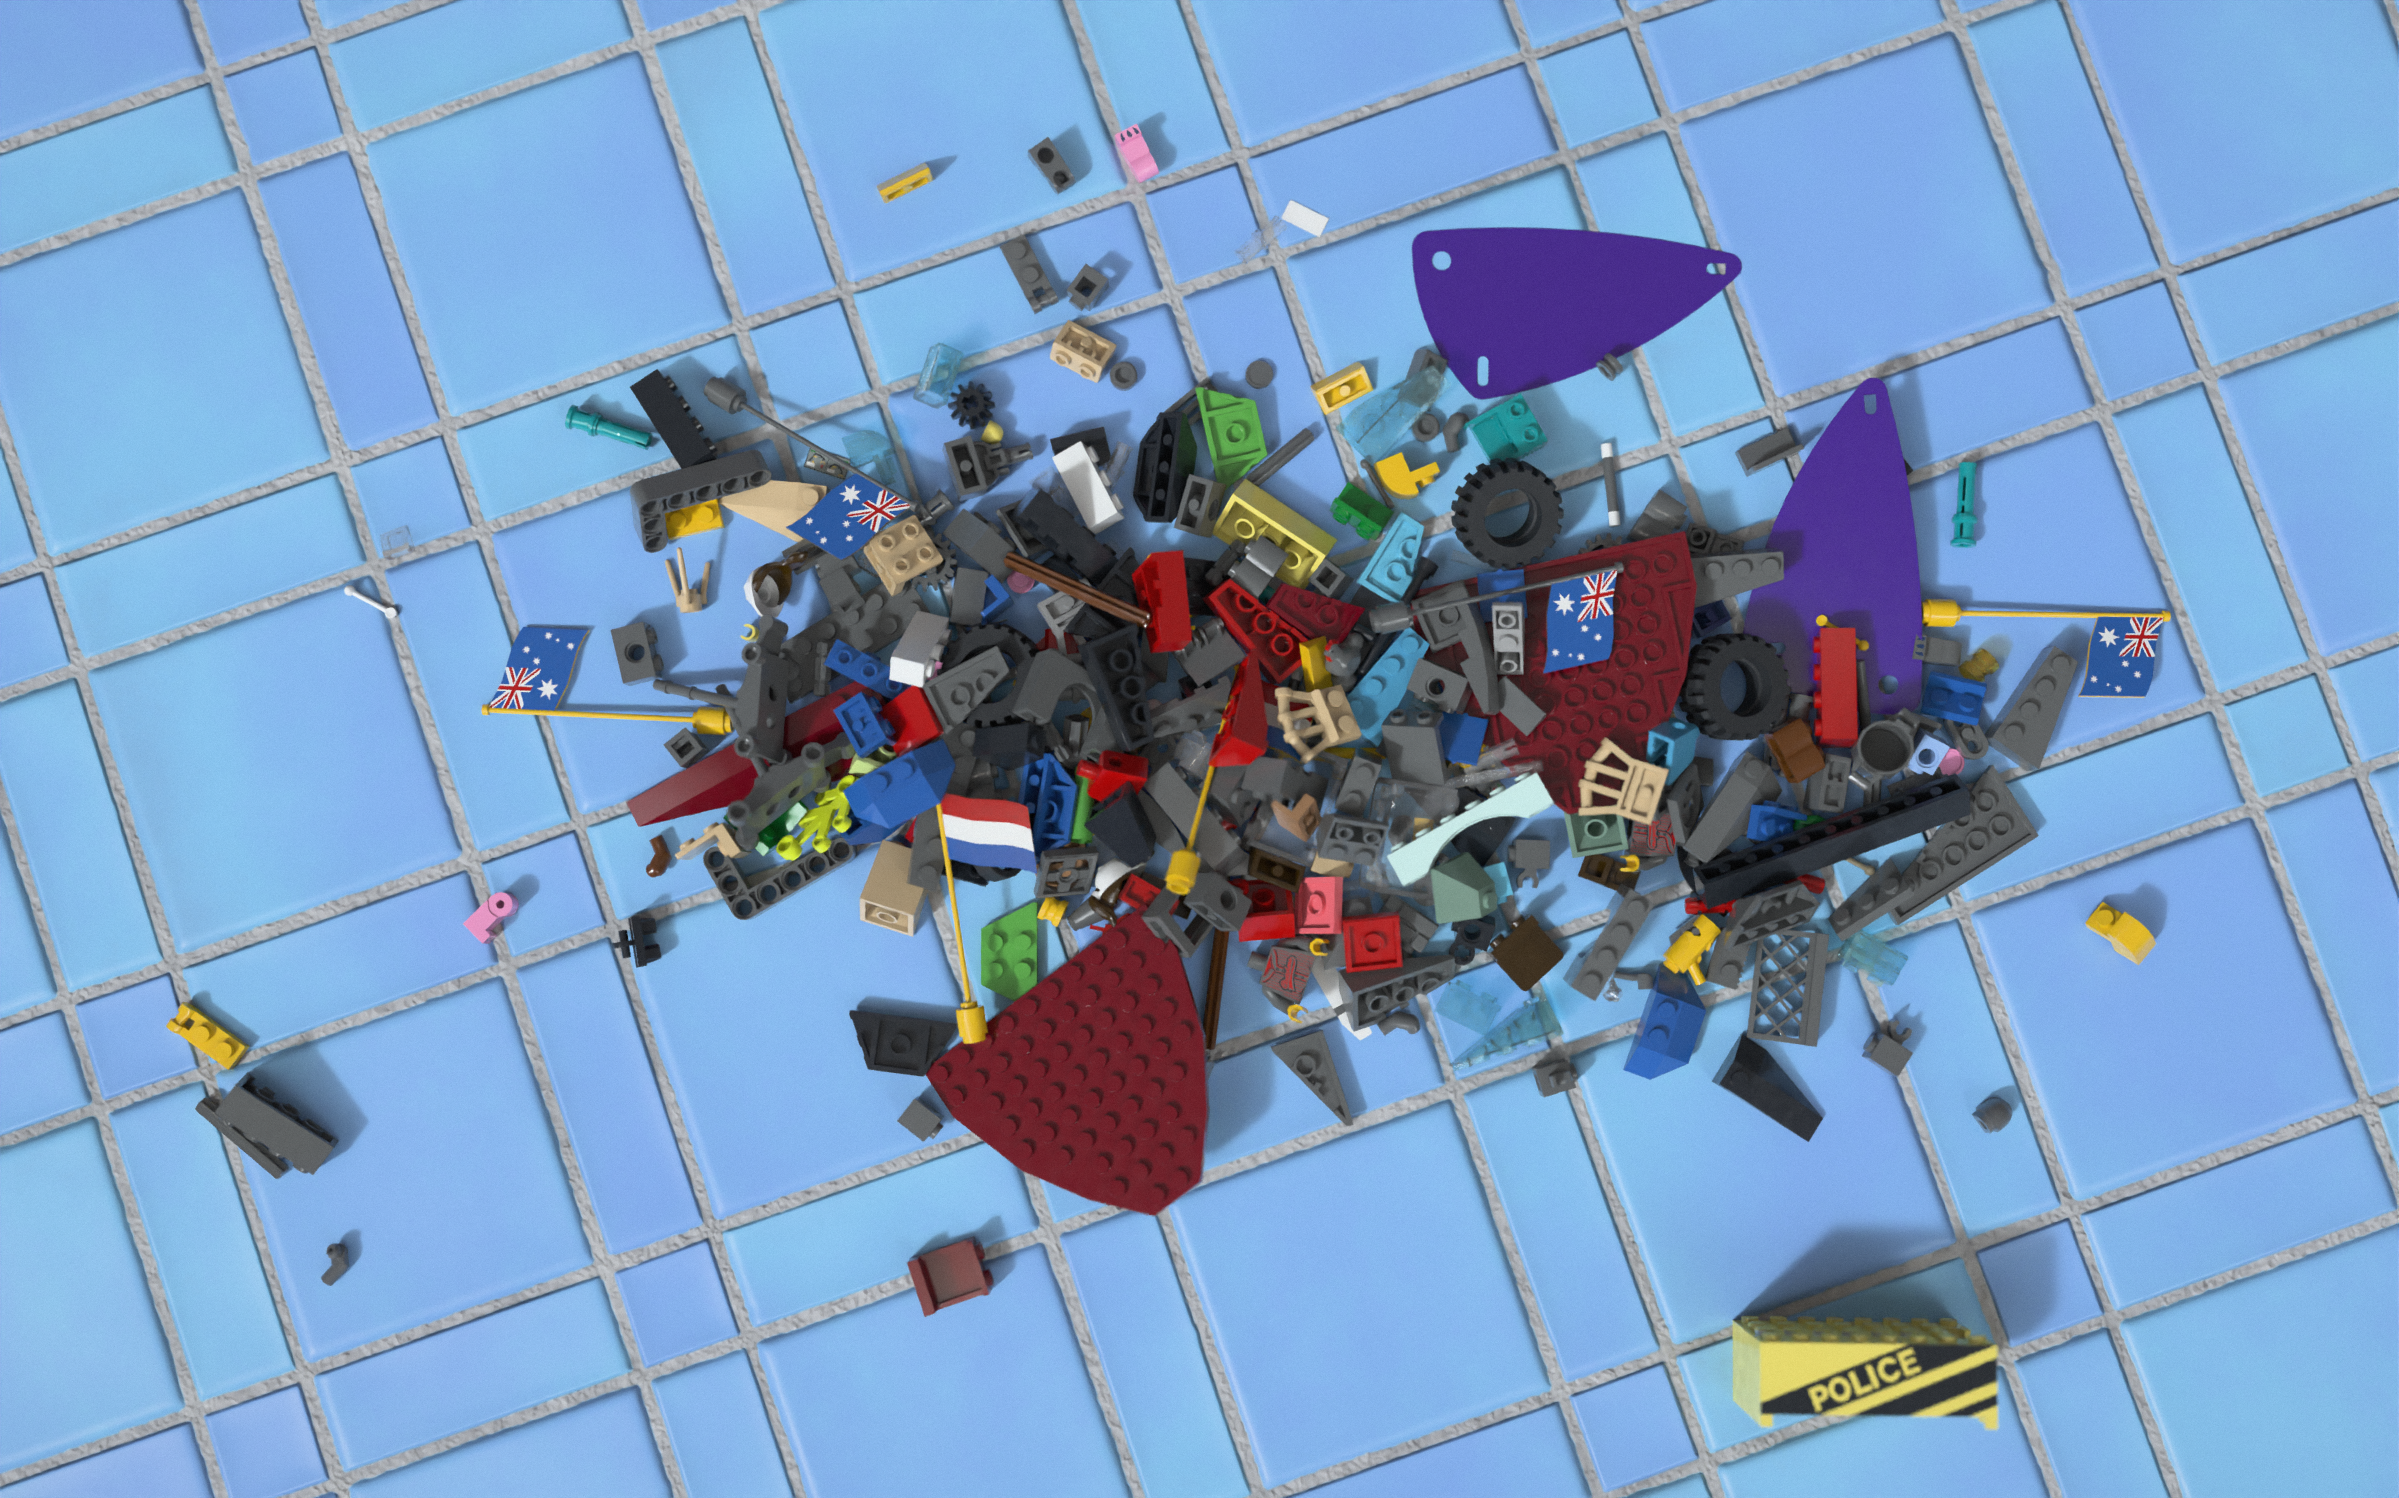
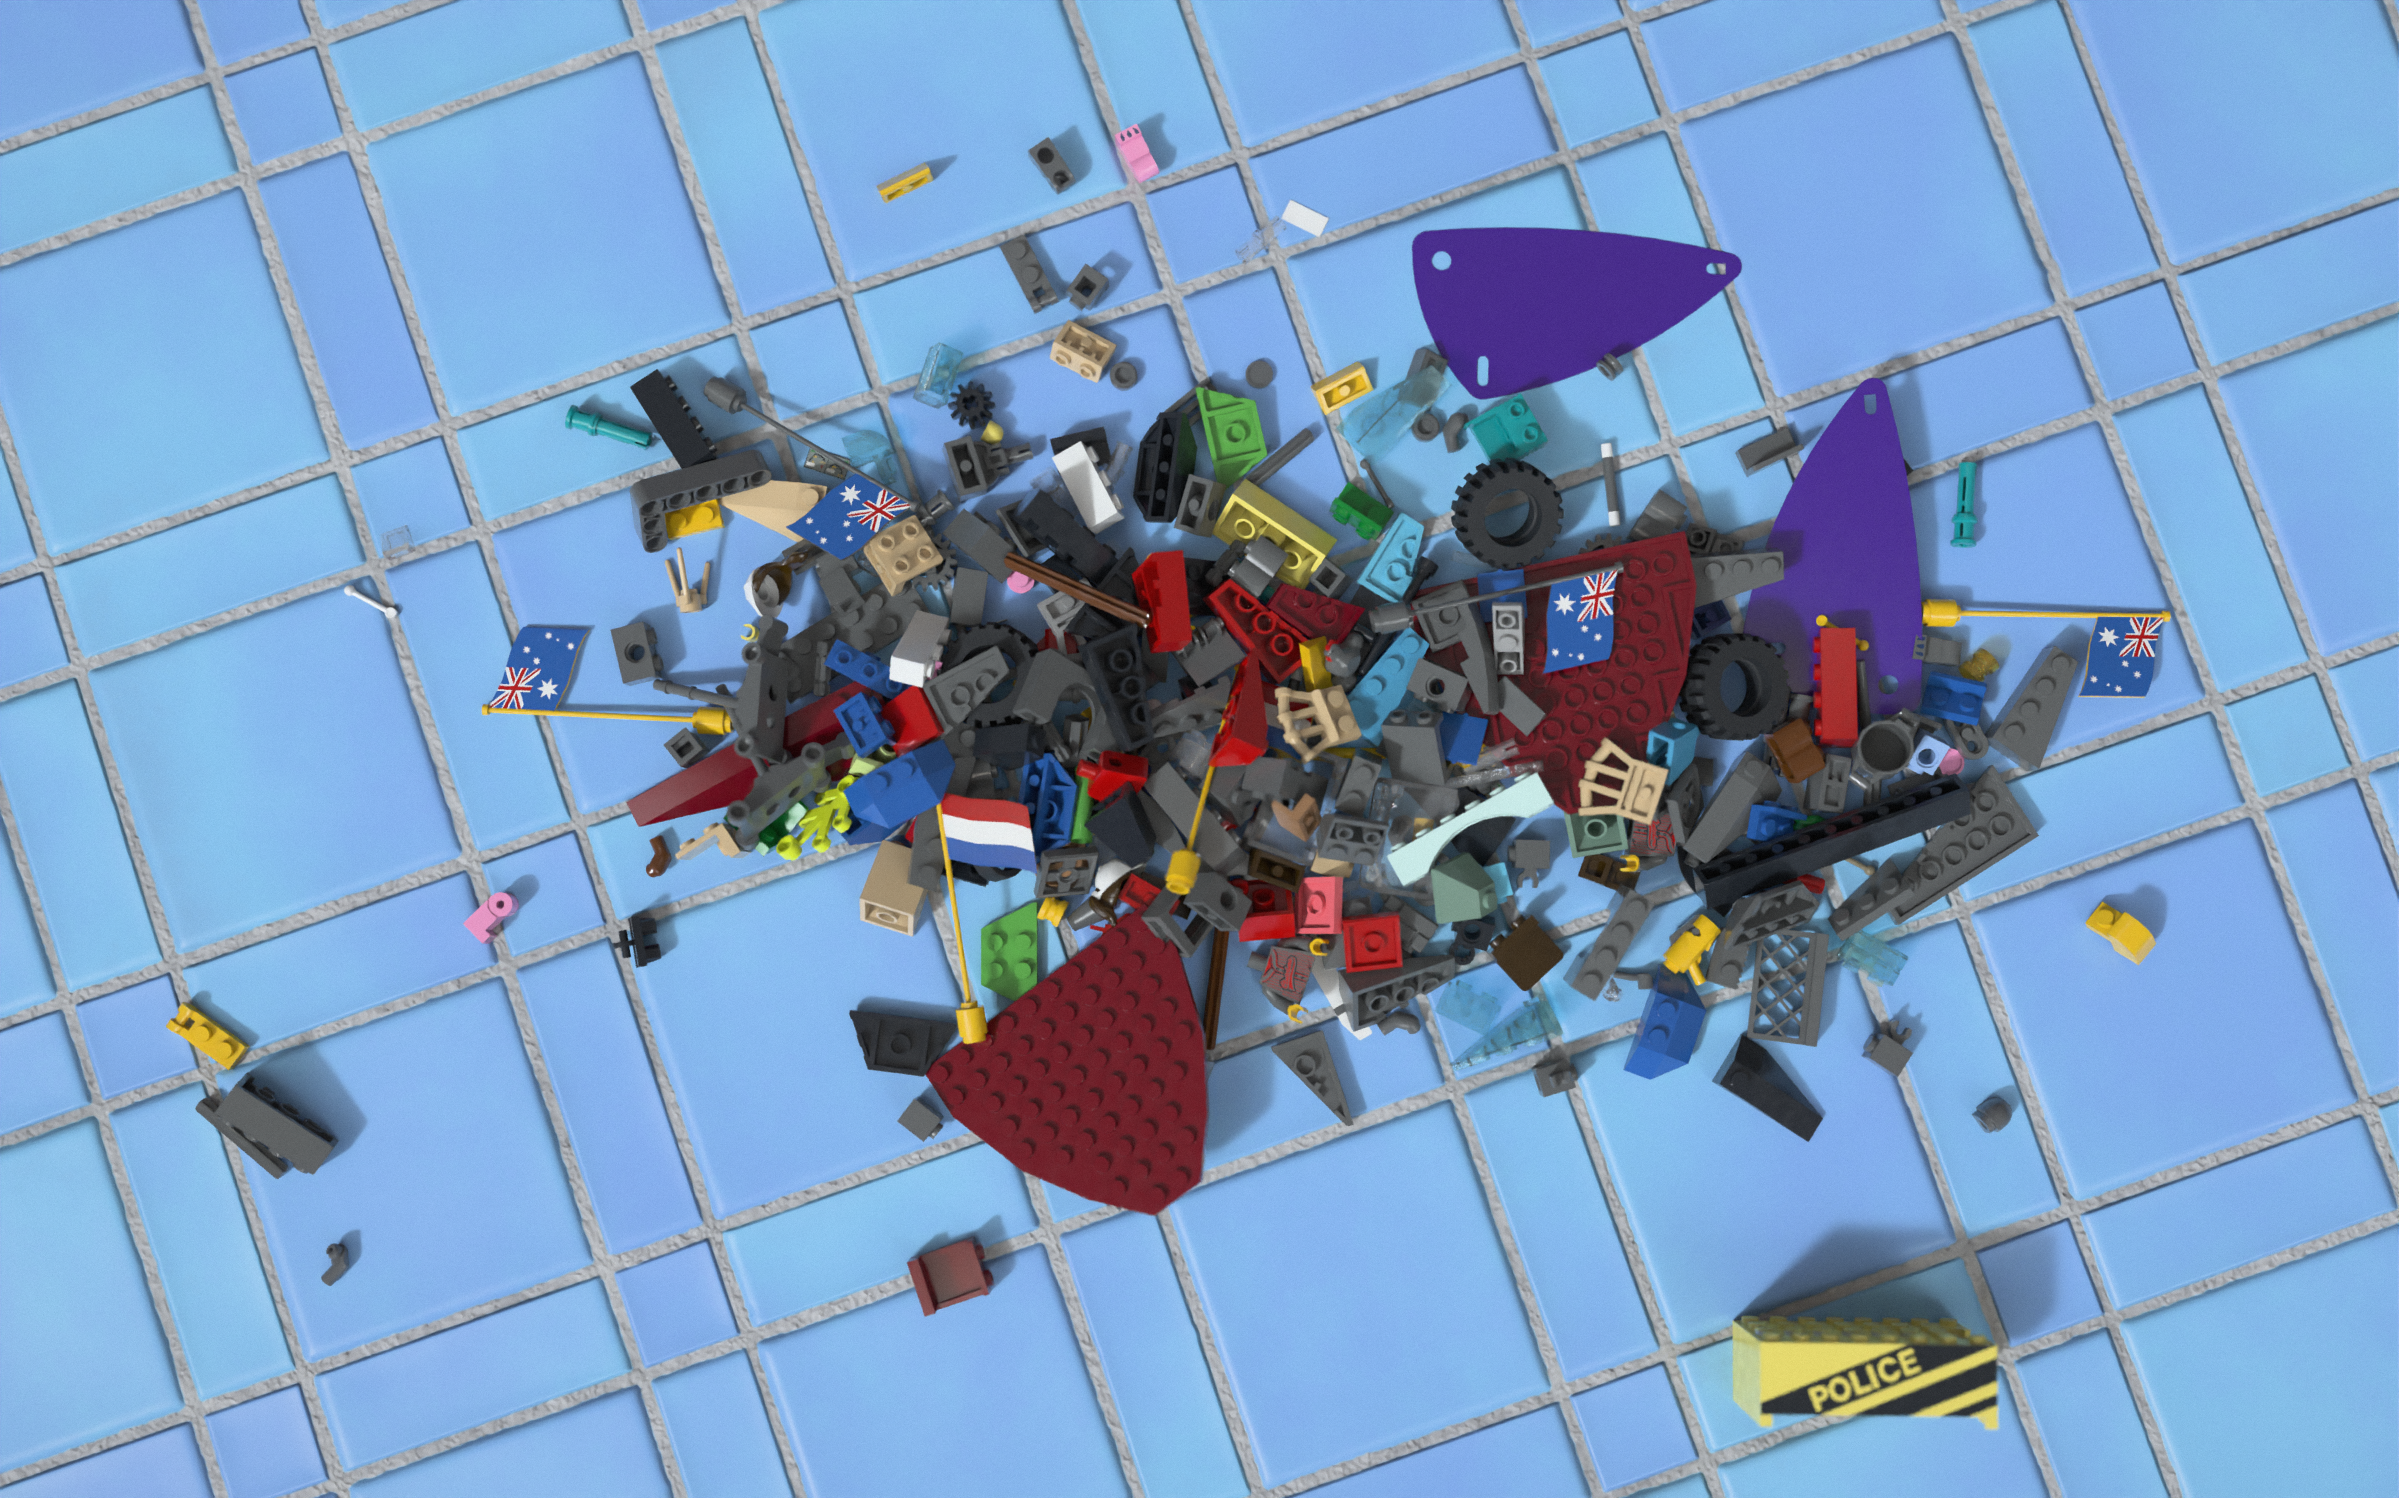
(779, 880): dark grey beam -> none
(1002, 603): blue panel -> none
(1398, 479): yellow brick -> none
(1693, 905): red axle -> none

